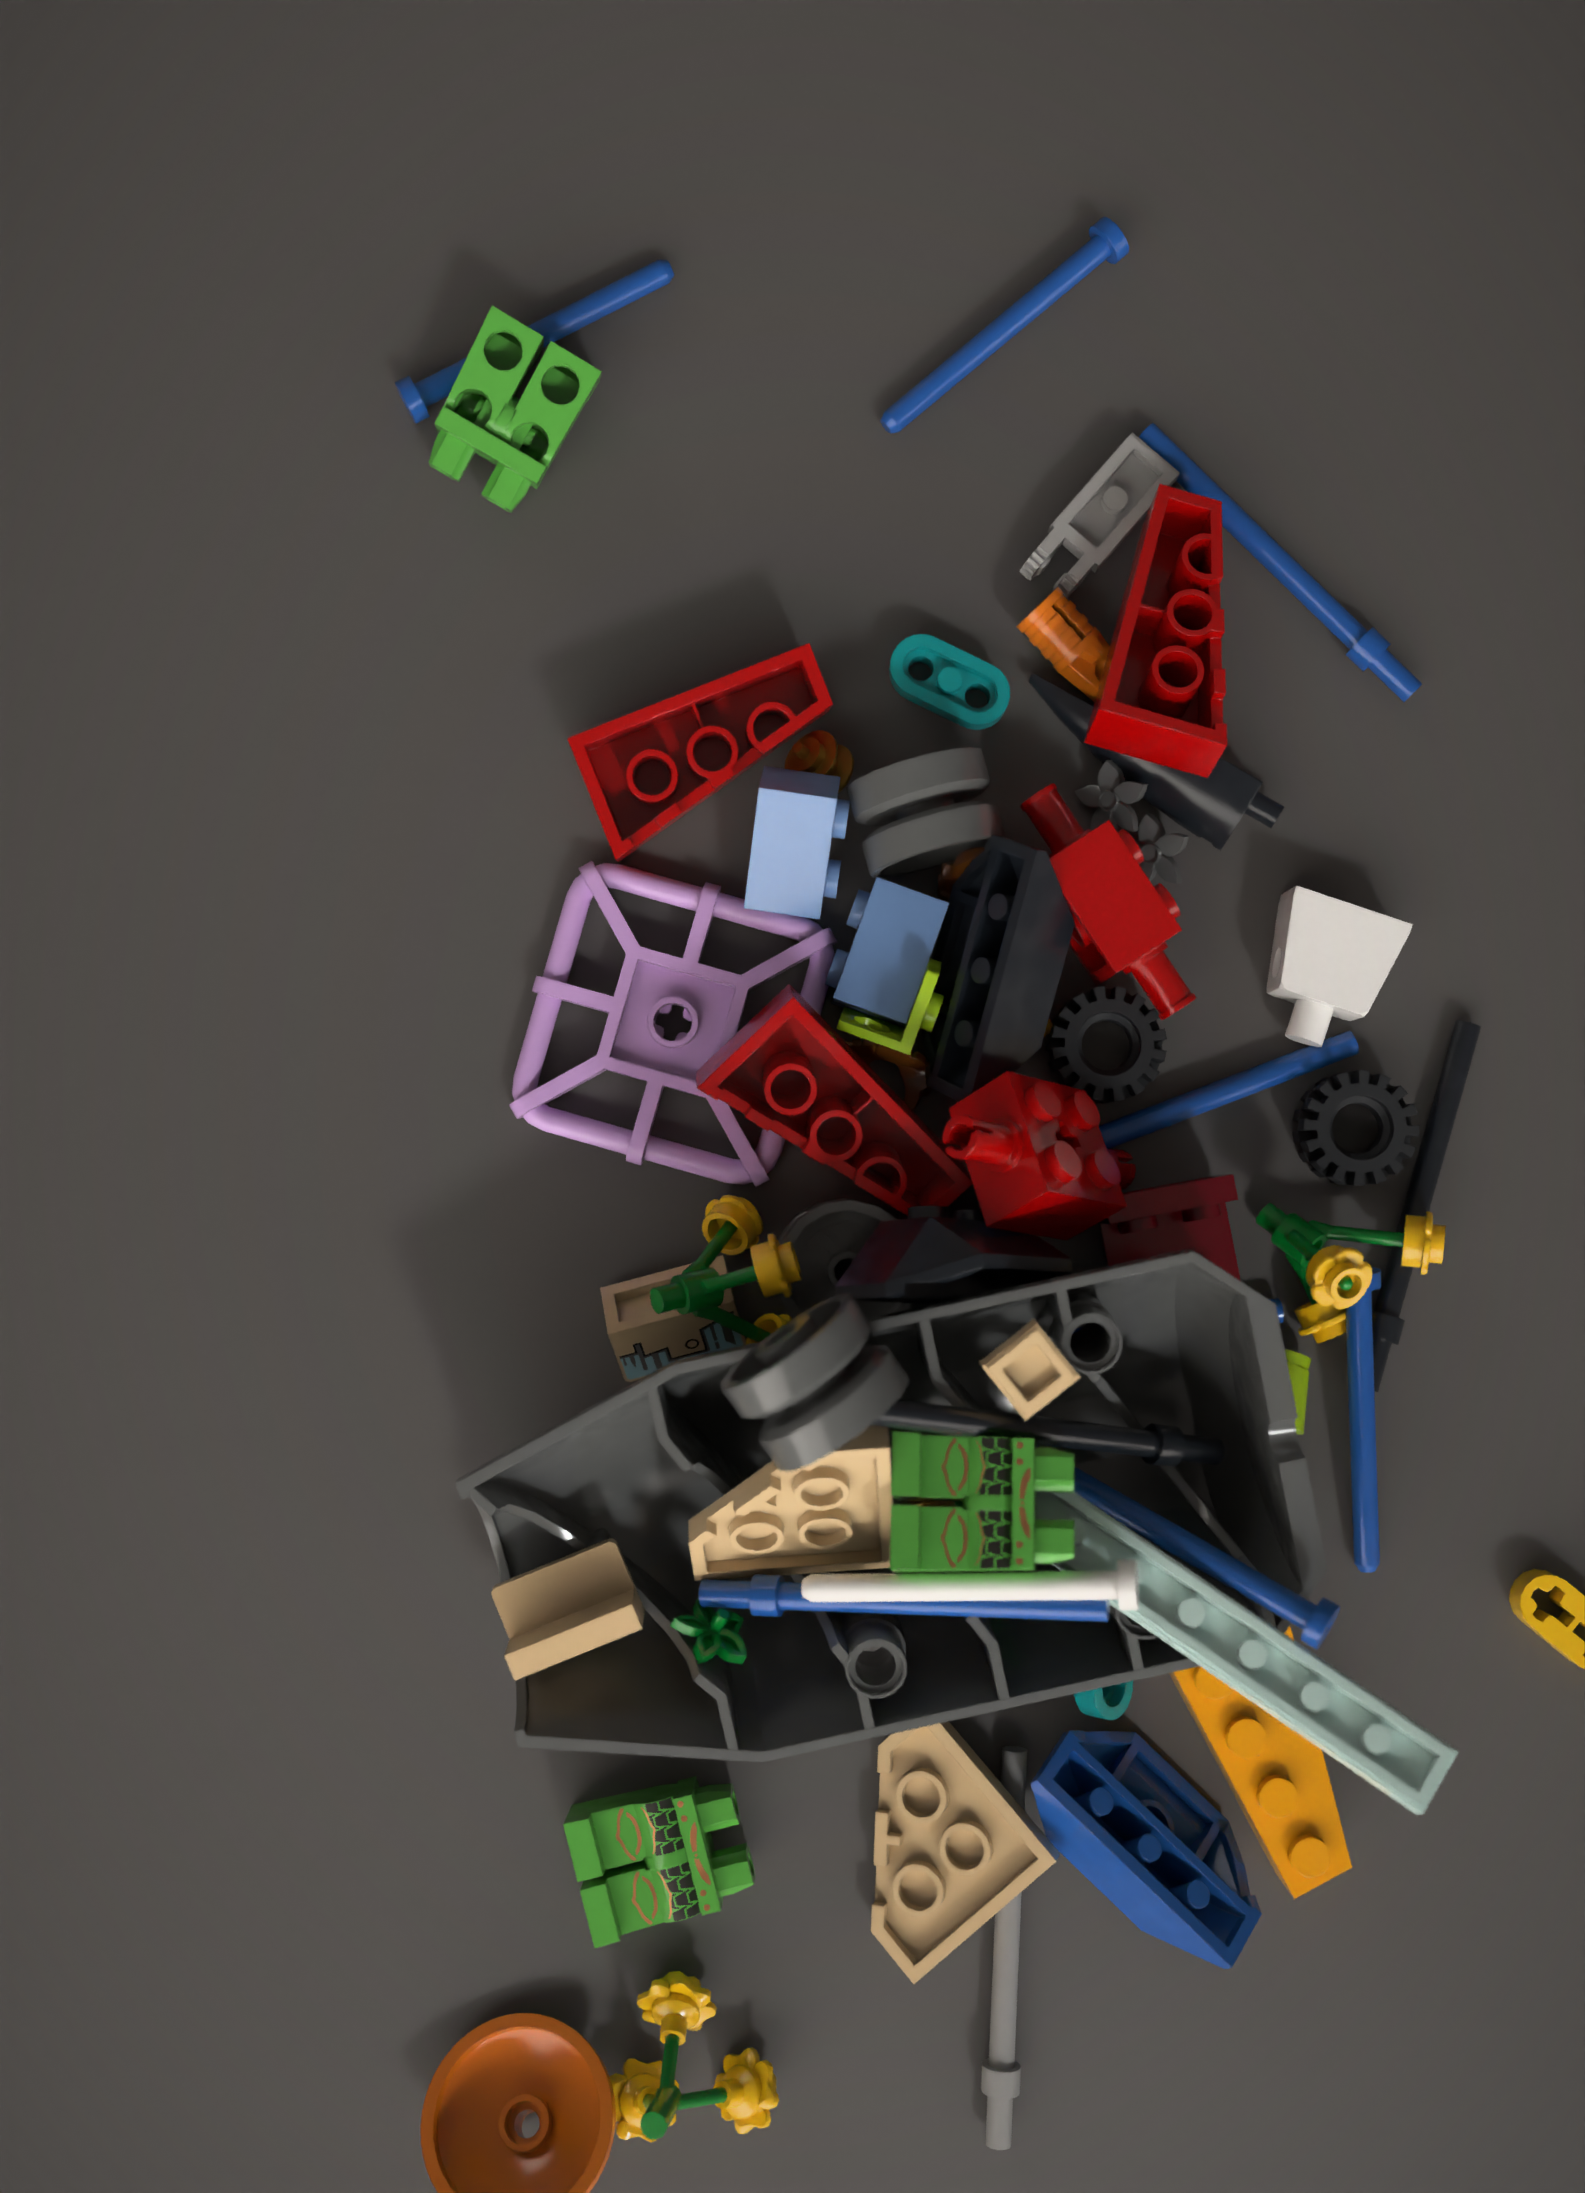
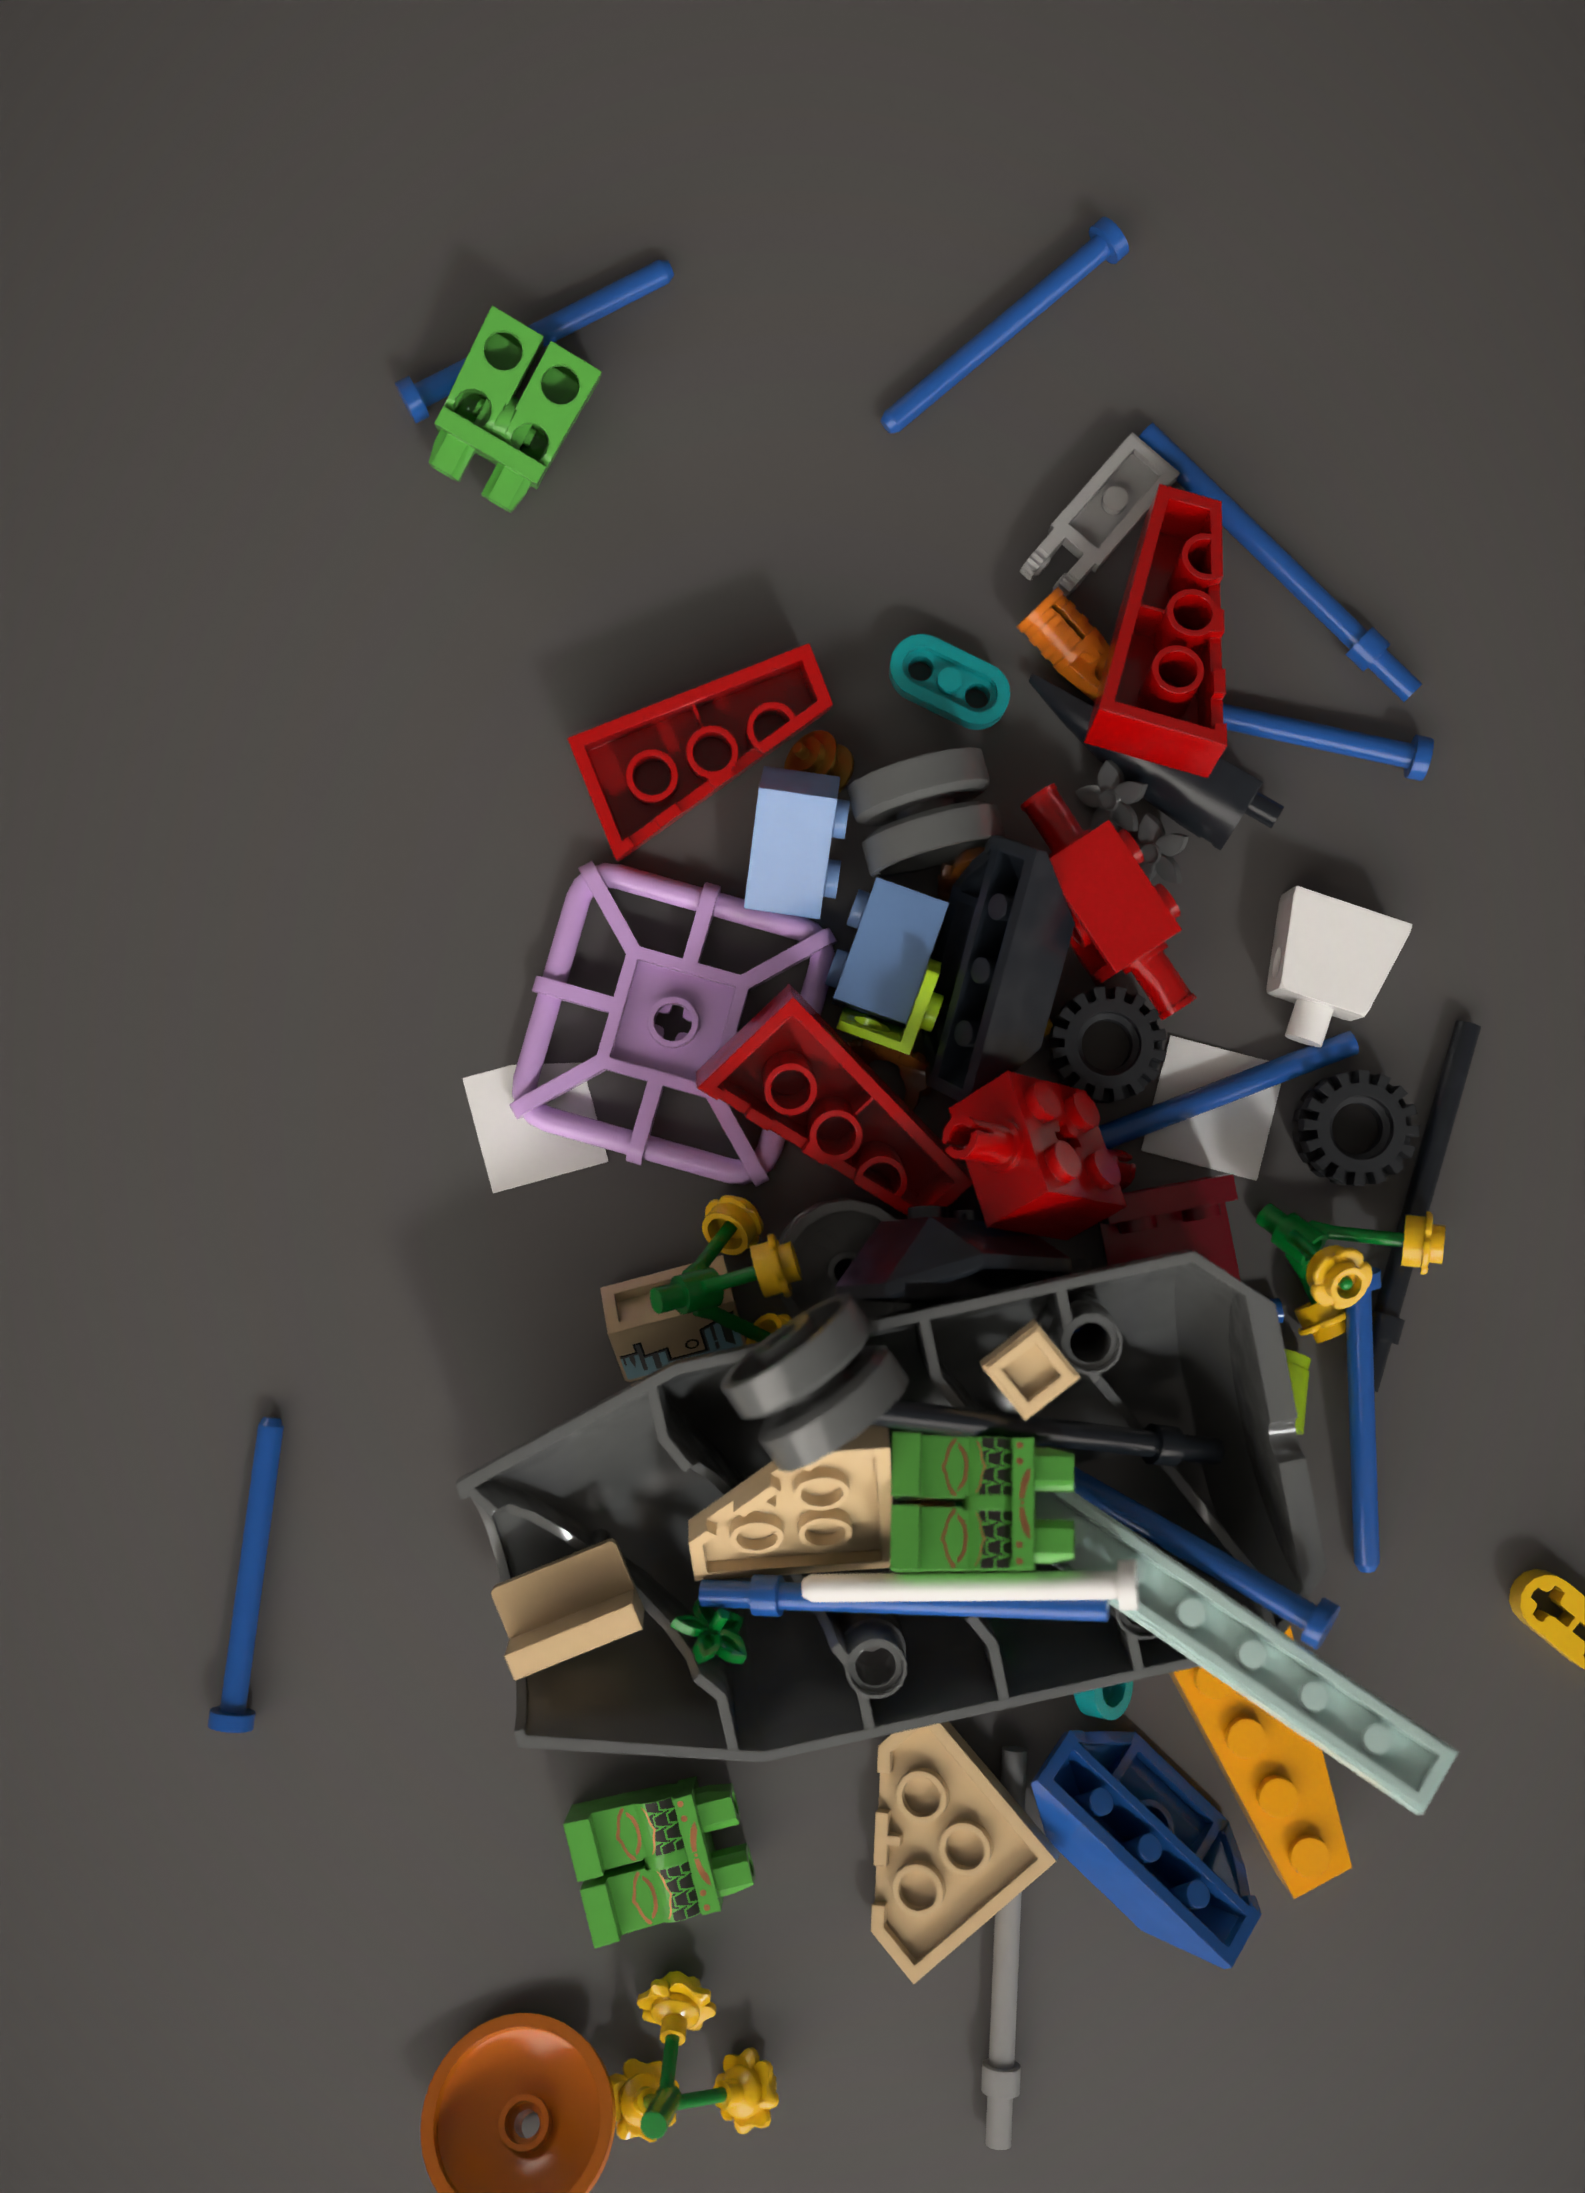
(233, 1714): none -> blue bar
(513, 1148): none -> white sticker
(1222, 1138): none -> white sticker
(1412, 756): none -> blue bar

